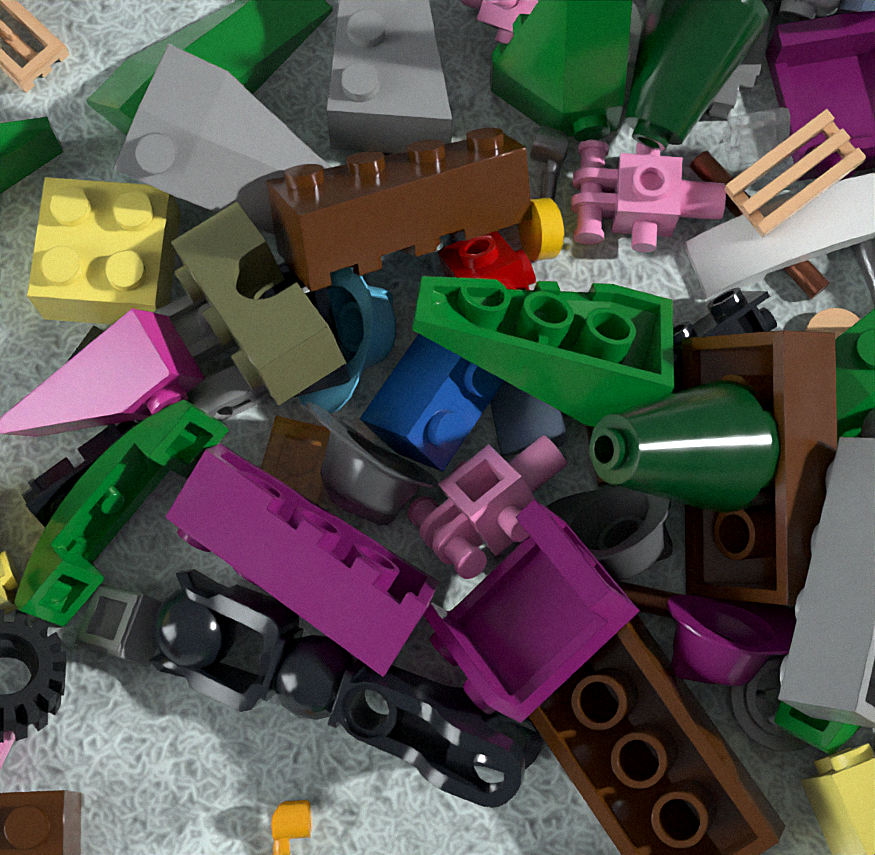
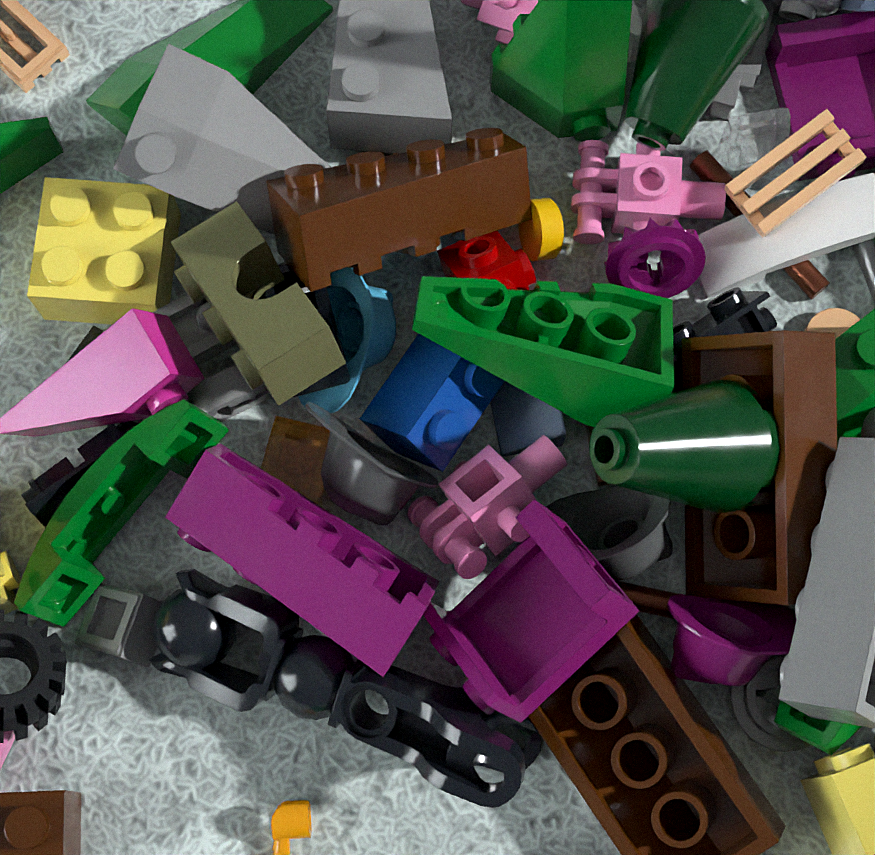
(552, 148): flat silver hand -> none
(678, 265): none -> magenta gear

